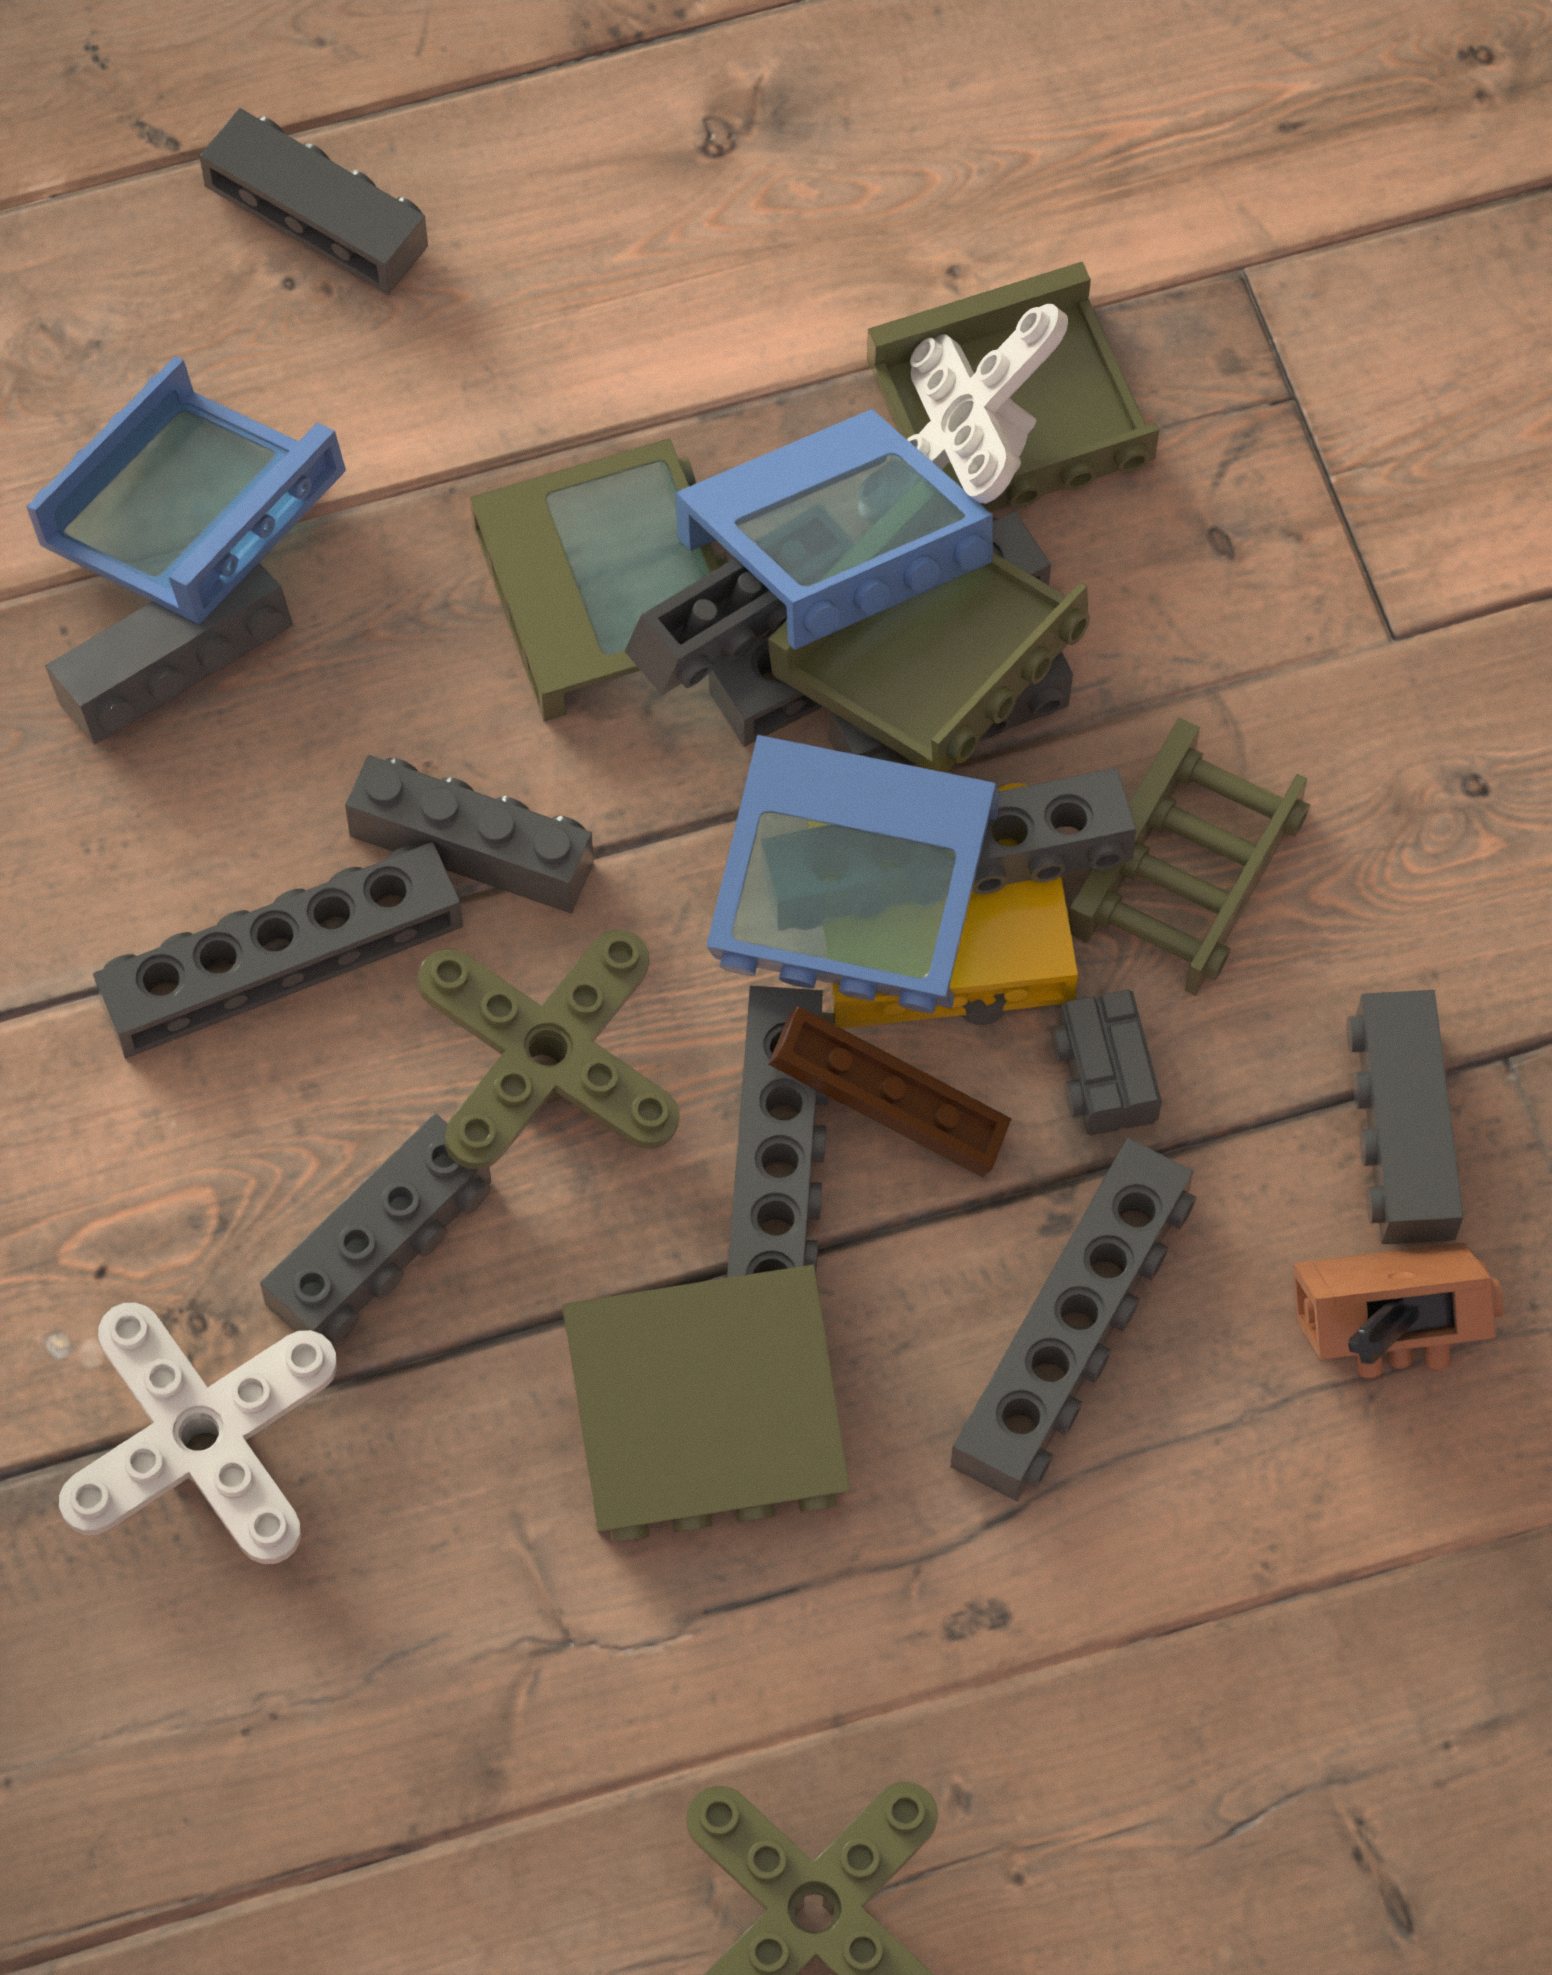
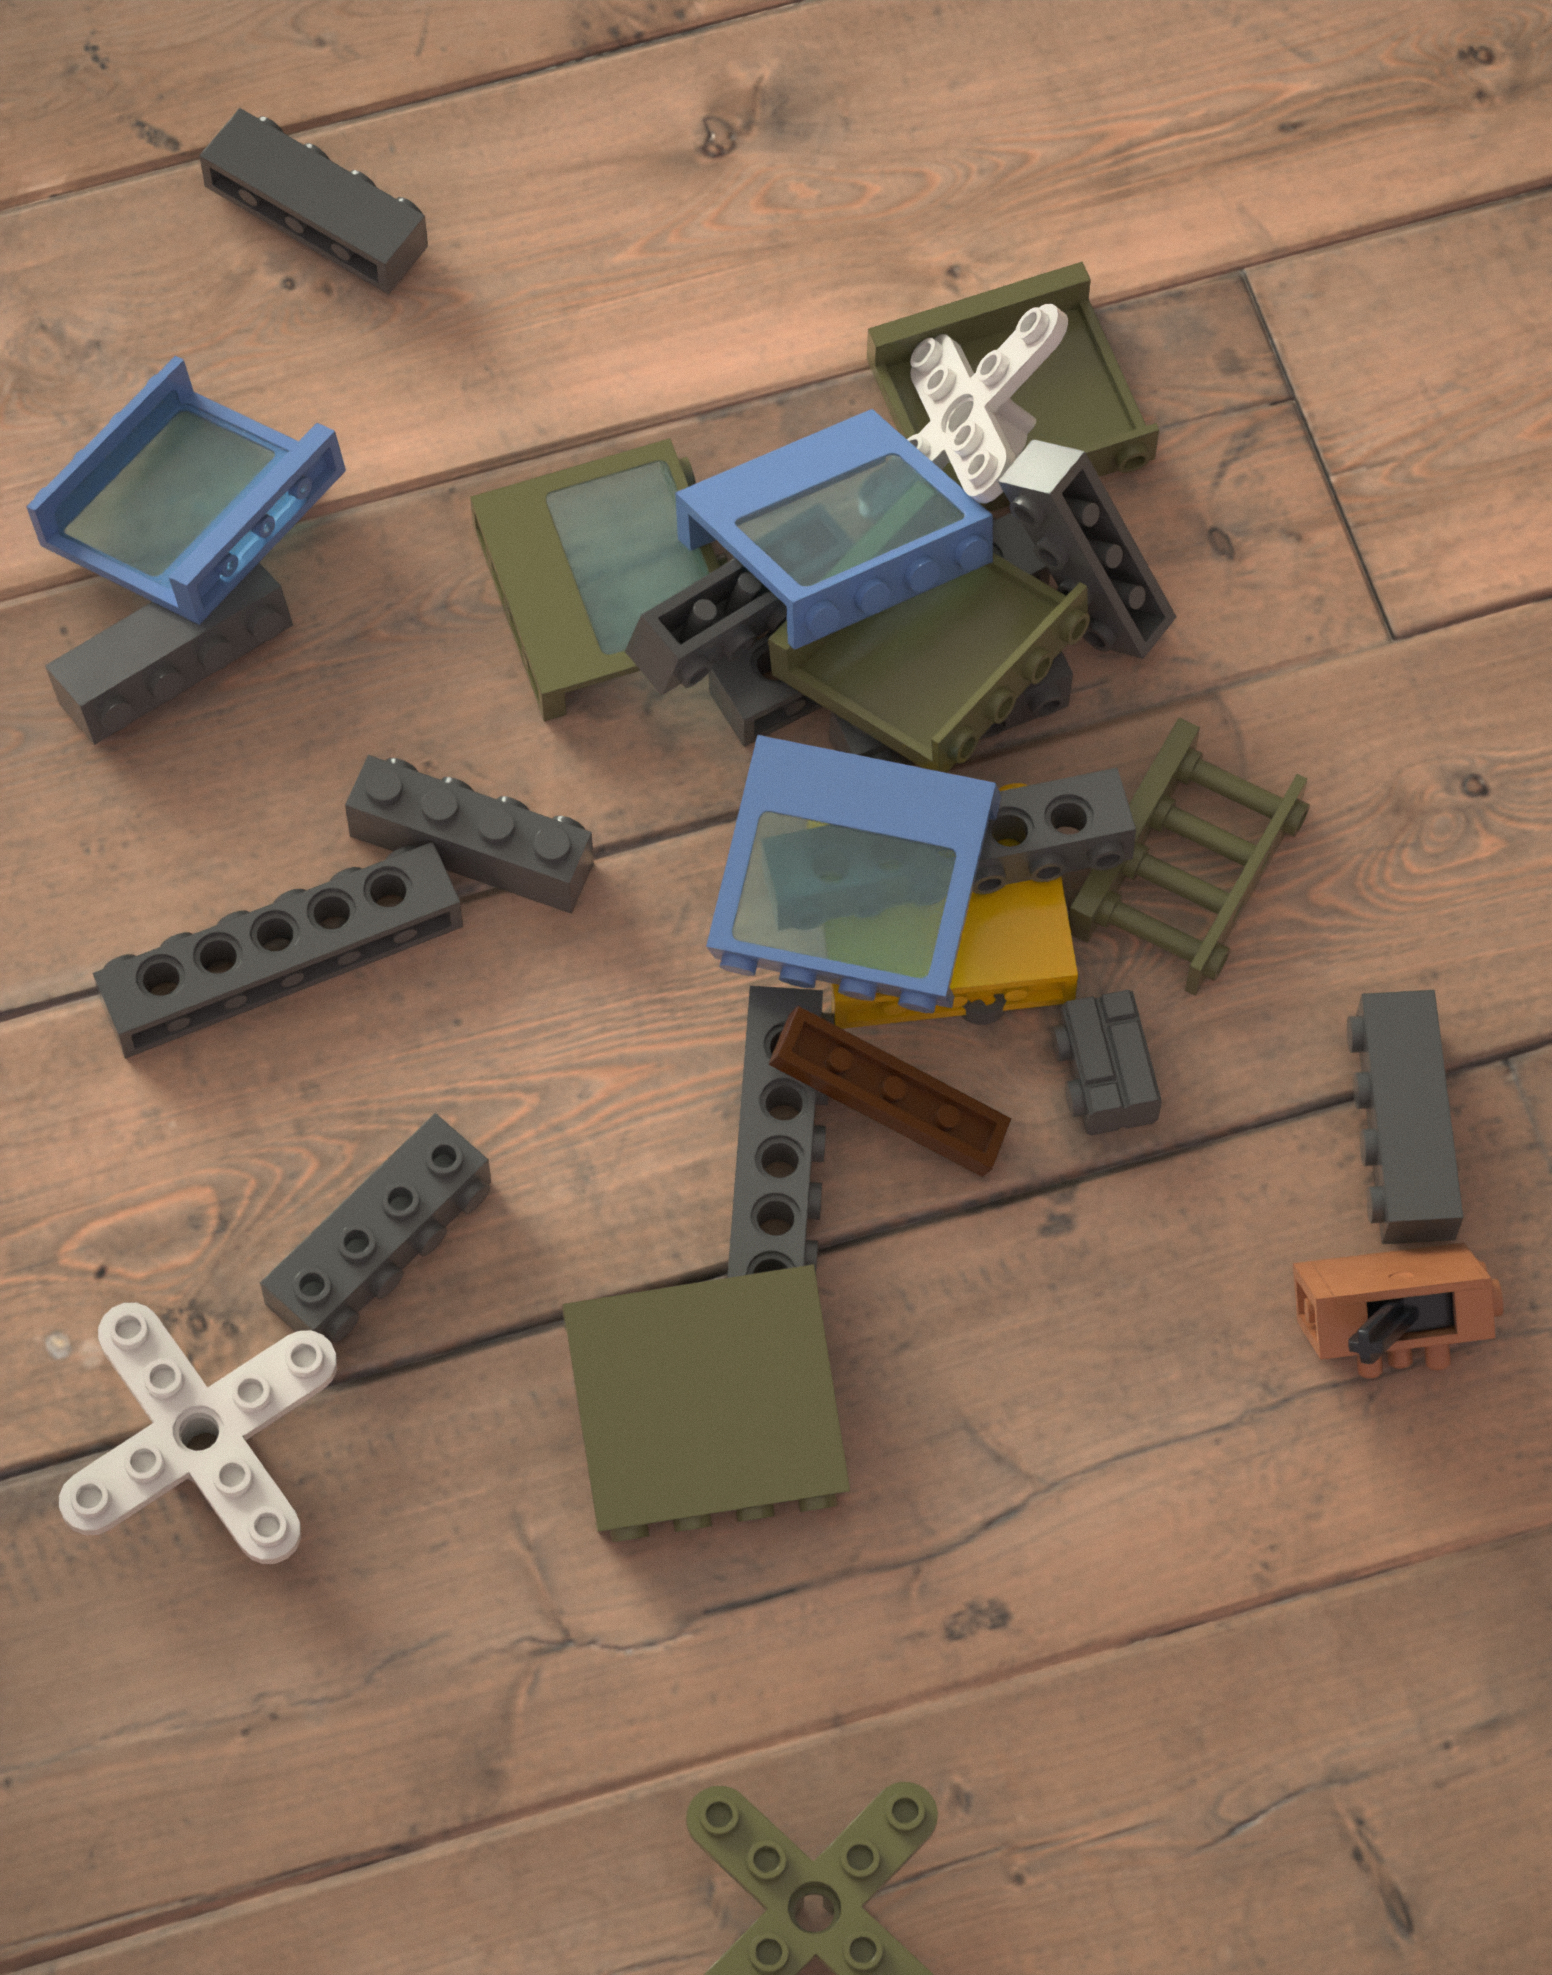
(559, 1029): olive piece -> none
(1087, 542): none -> dark grey brick
(1135, 1182): dark grey brick -> none

